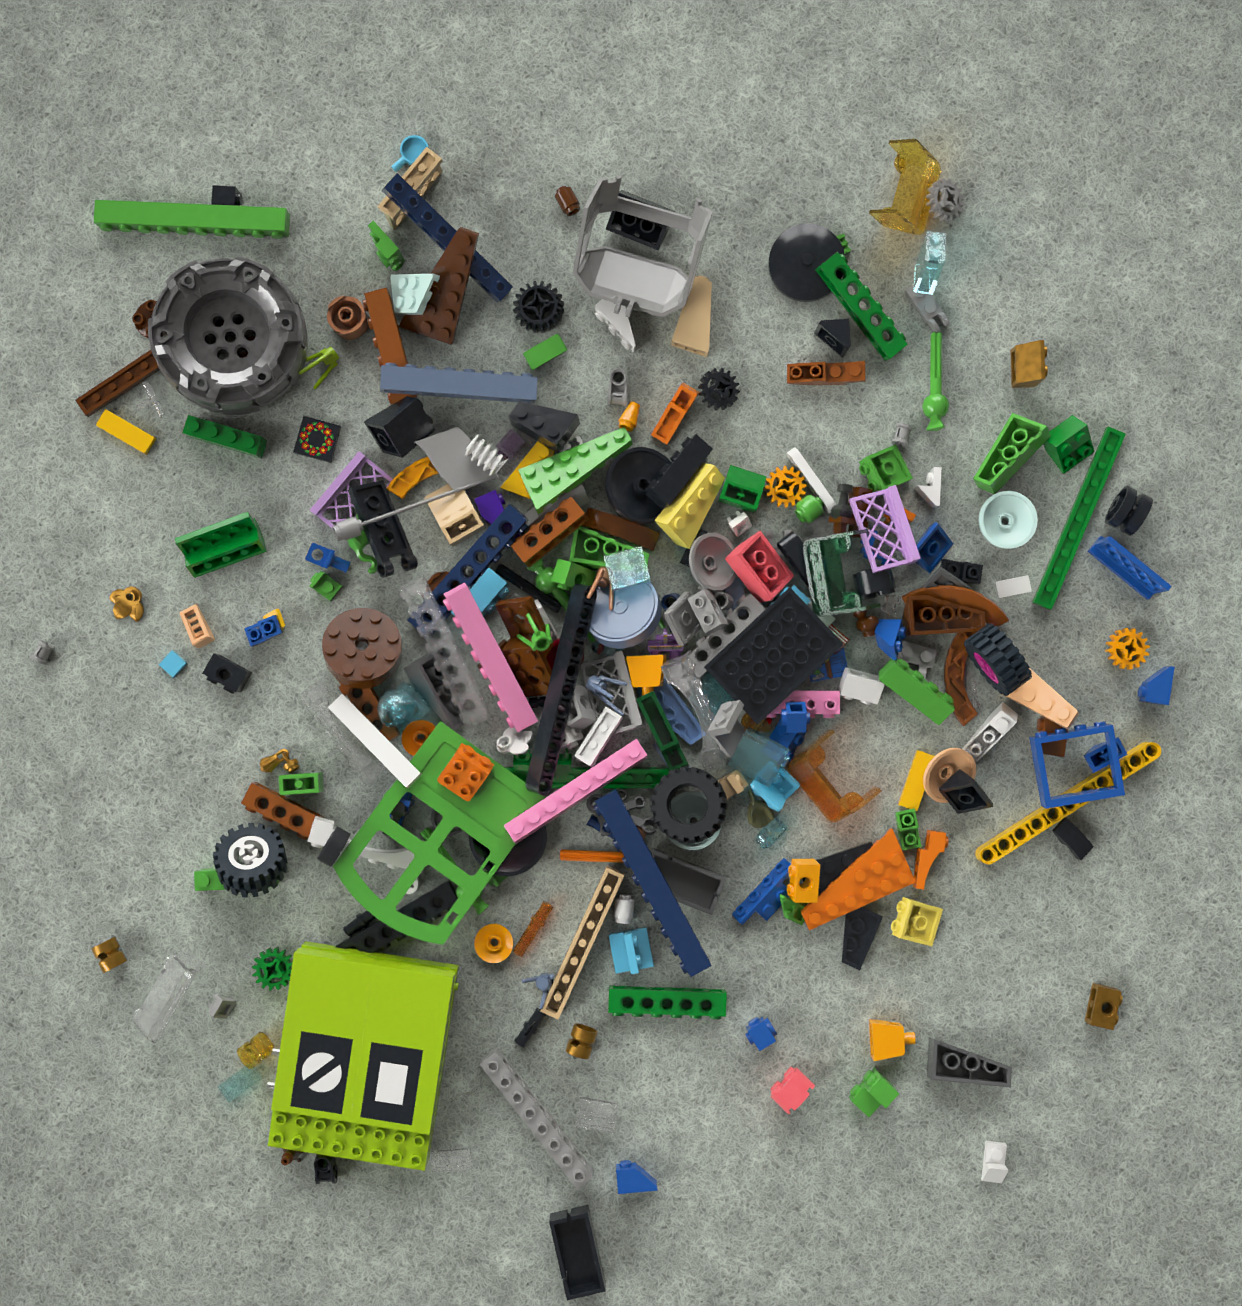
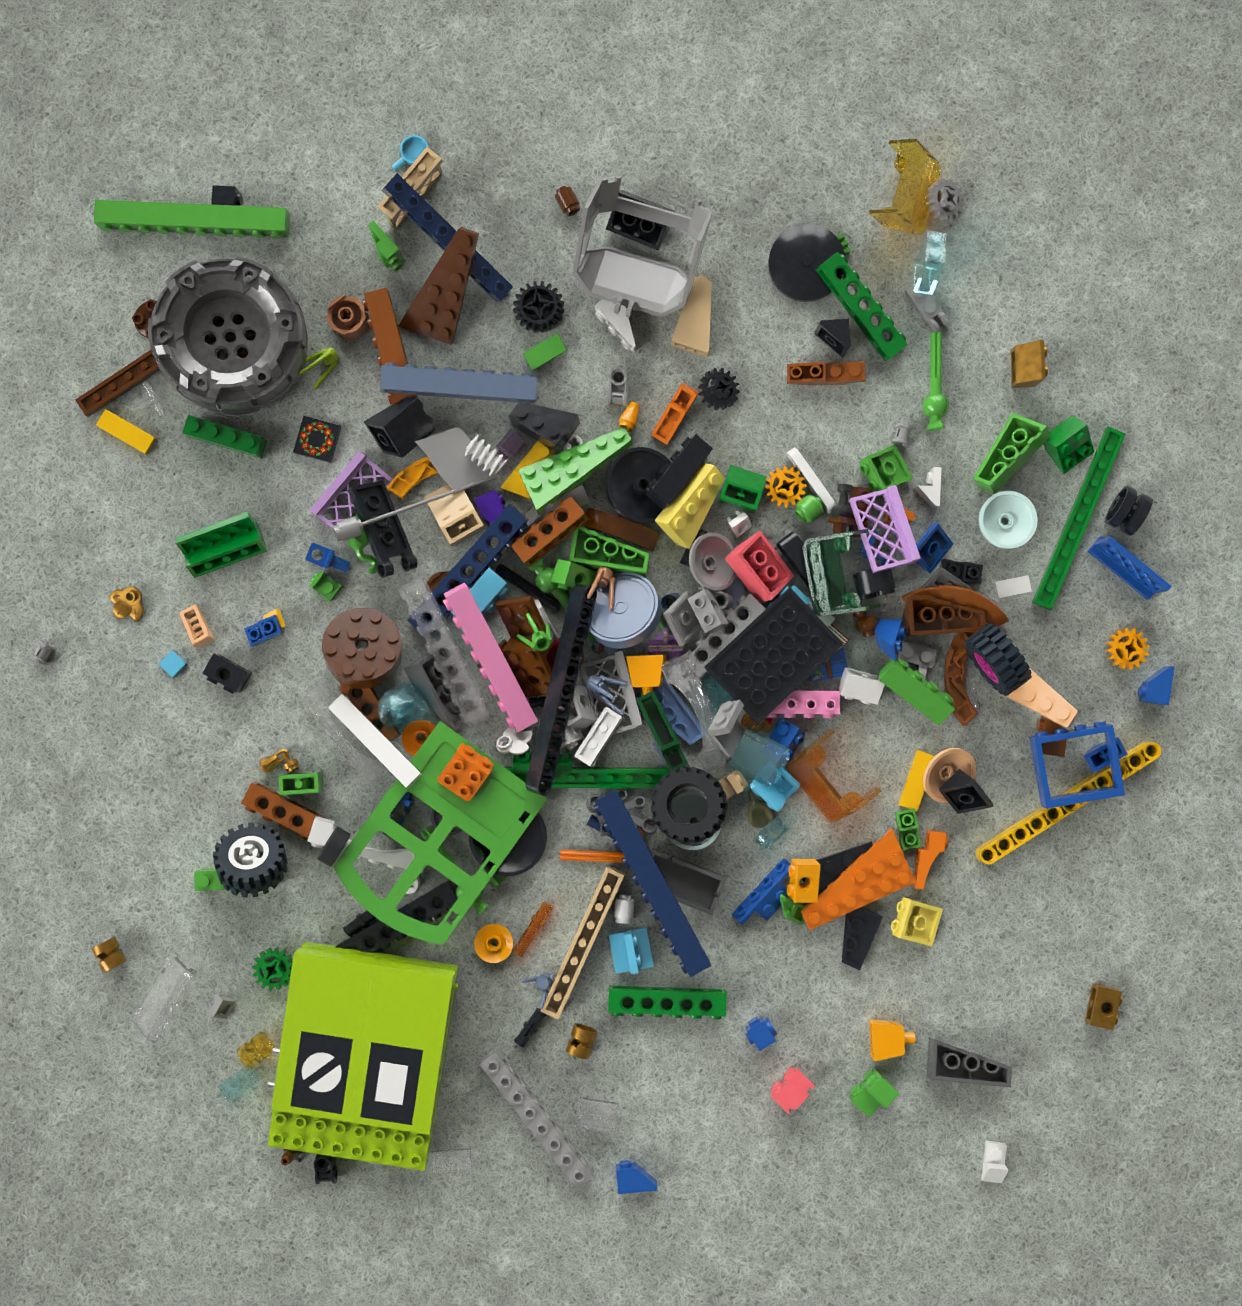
(411, 292): light aqua wing -> none
(576, 791): bright pink brick -> none
(577, 1252): black piece -> none
(627, 568): clear light blue hinge -> none
(795, 717): blue brick -> none
(991, 731): white slope -> none
(1073, 838): black slope -> none

